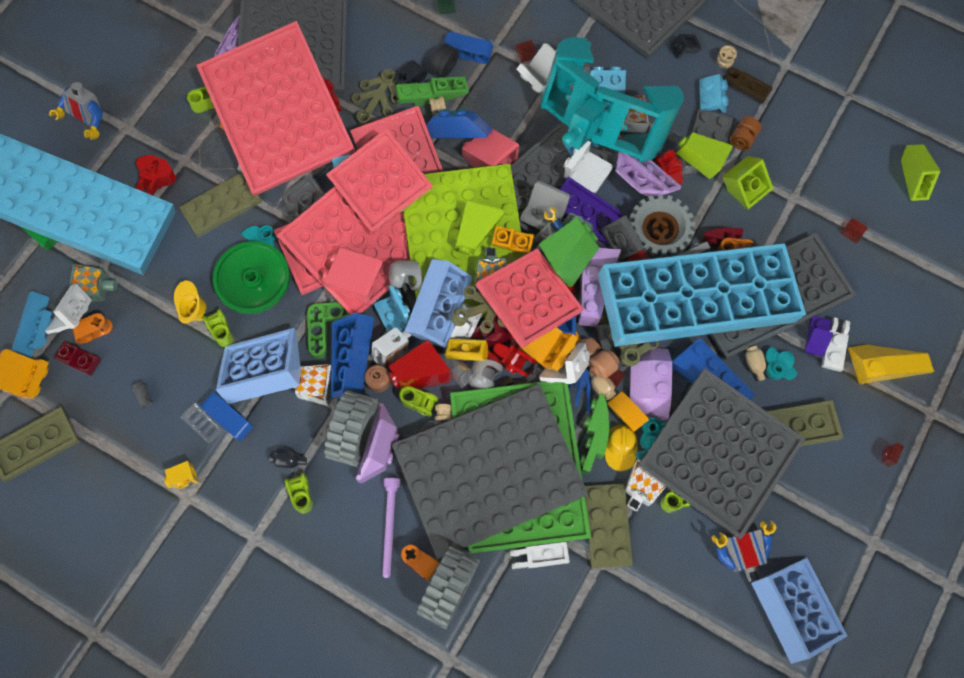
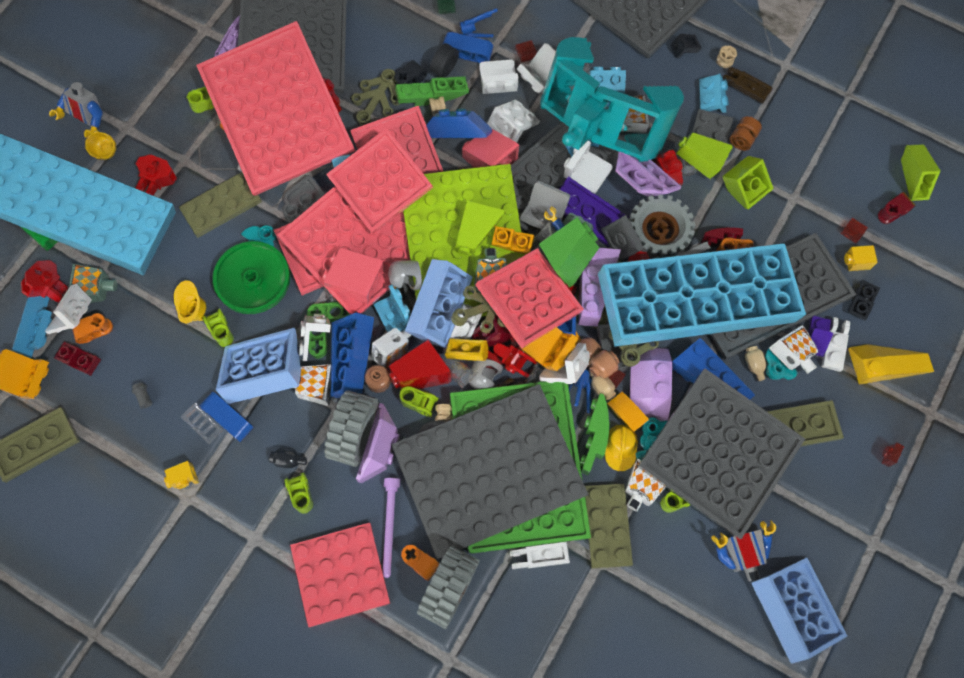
(43, 281): none -> red hinge
(100, 145): none -> yellow hair
(312, 323): none -> white bracket
(339, 574): none -> coral plate
(468, 26): none -> blue plant
(498, 76): none -> white bracket
(512, 119): none -> white bracket
(796, 350): none -> white torso
(860, 258): none -> yellow brick
(863, 301): none -> black slope
(896, 208): none -> dark red piece

